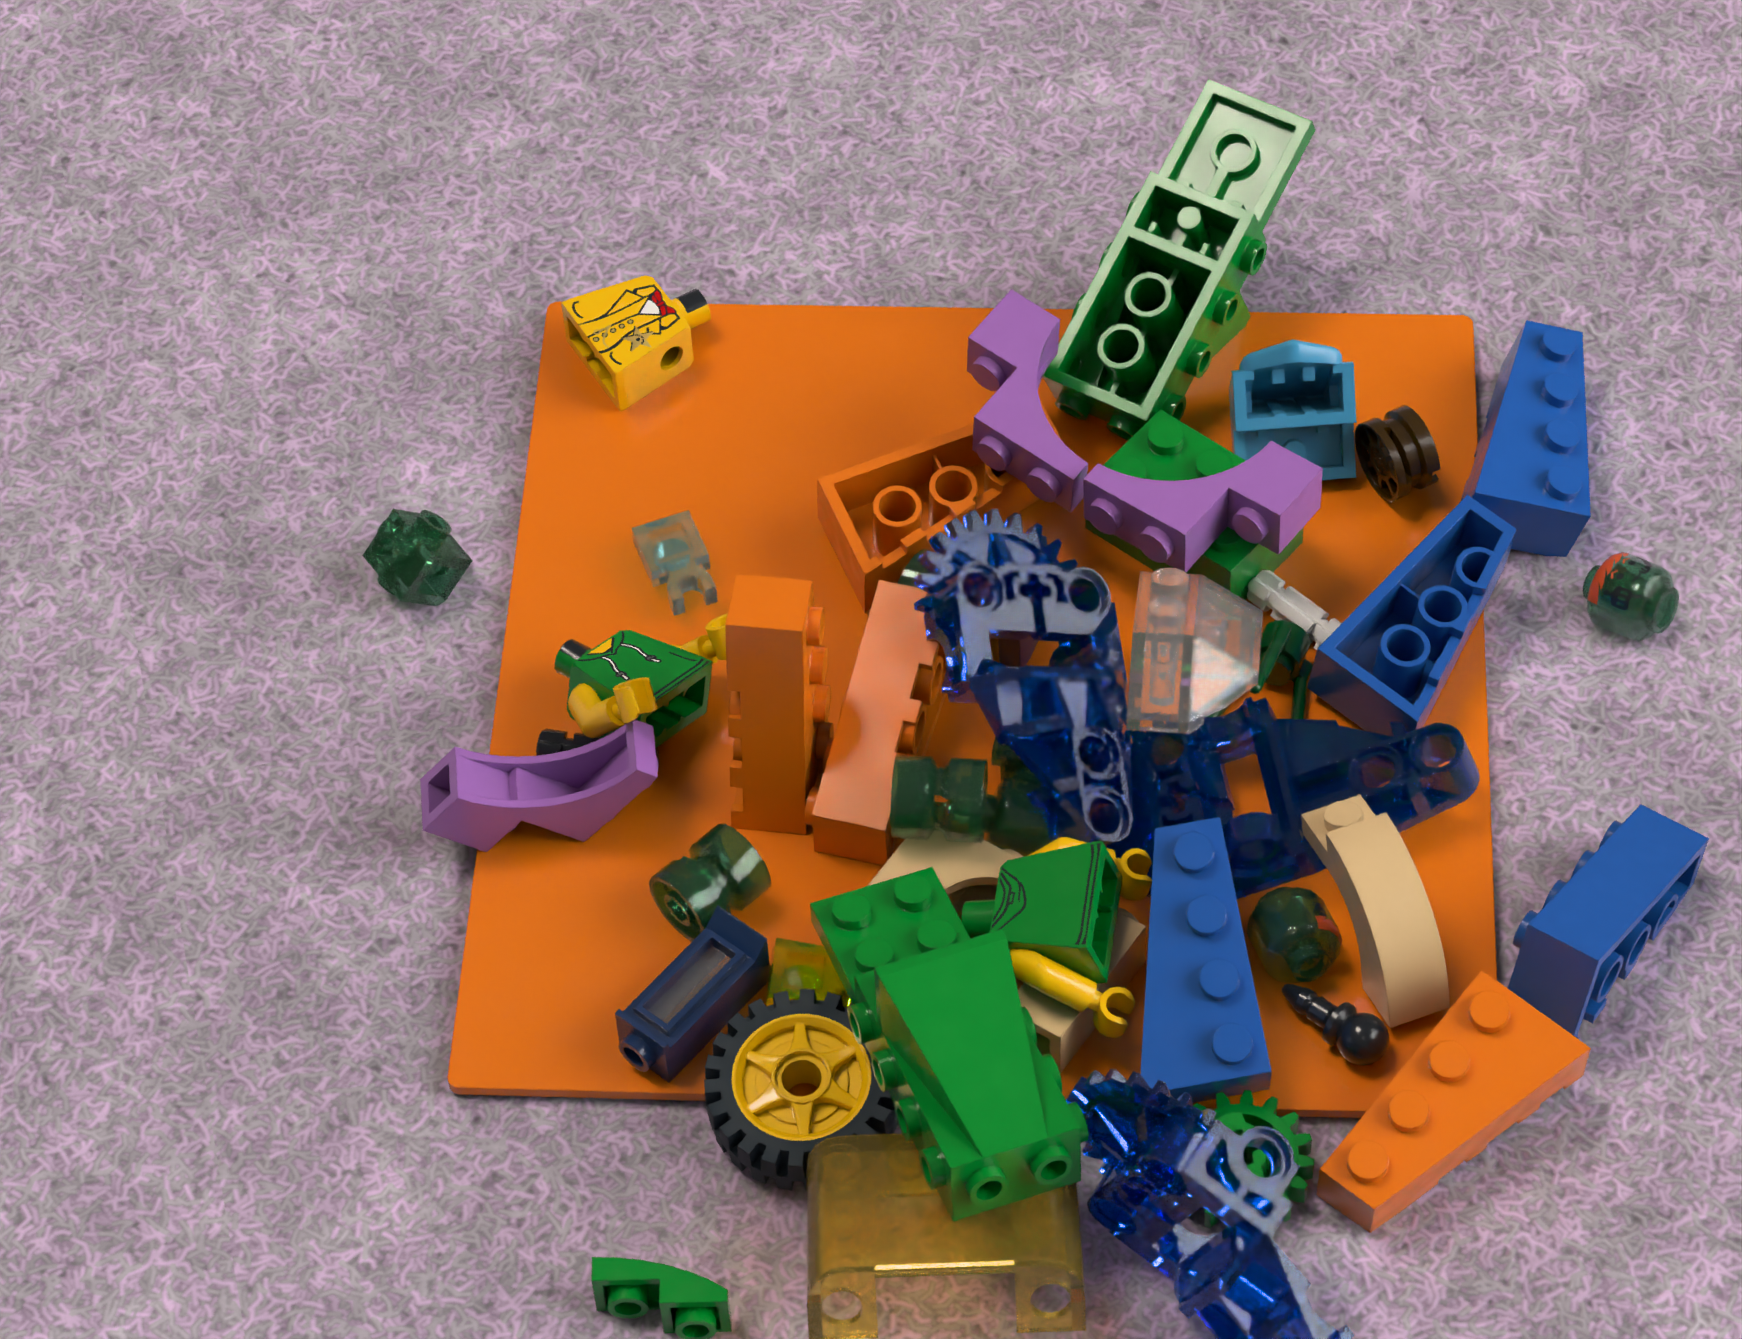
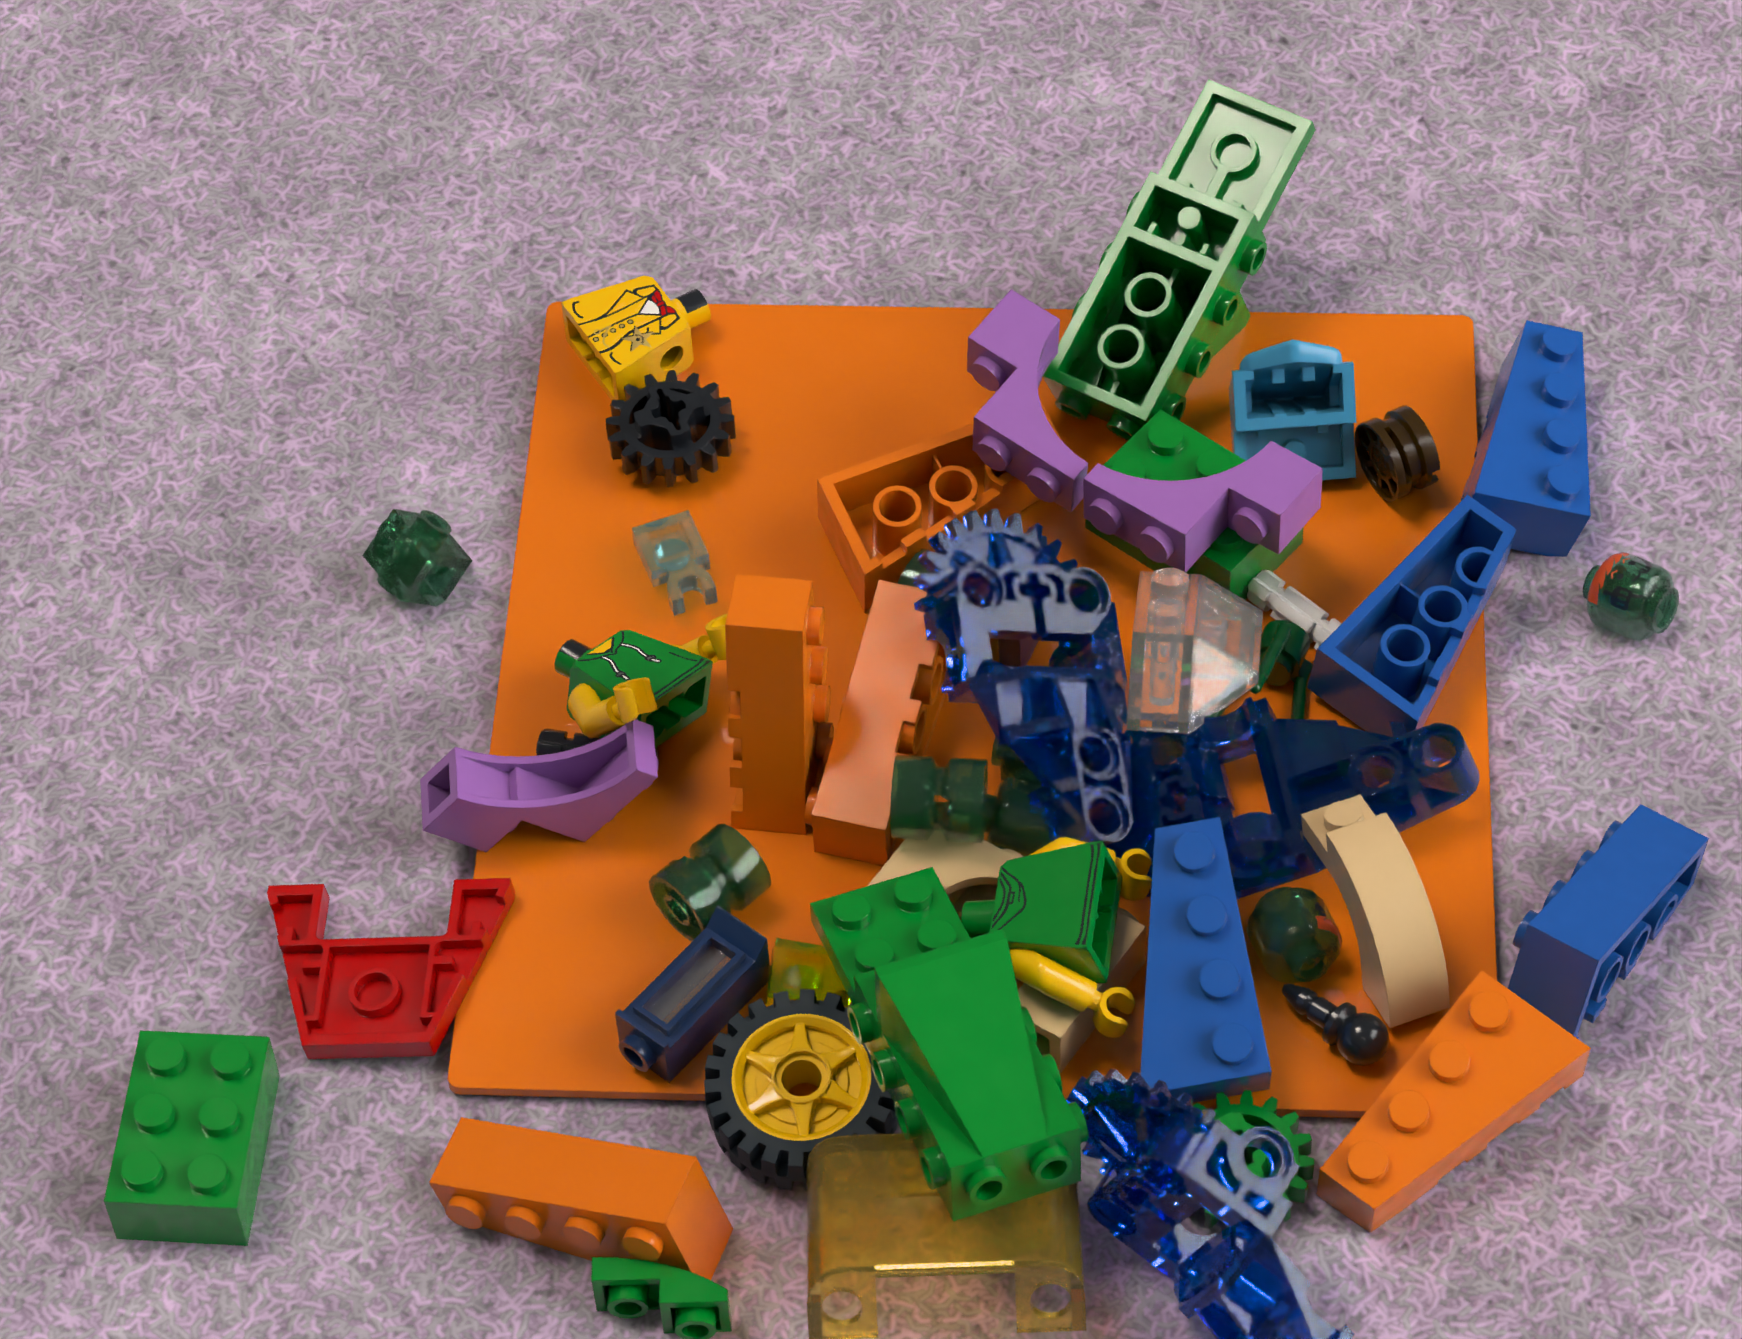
(192, 1138): none -> green brick
(382, 991): none -> red wing
(582, 1195): none -> orange wedge
(670, 428): none -> black gear

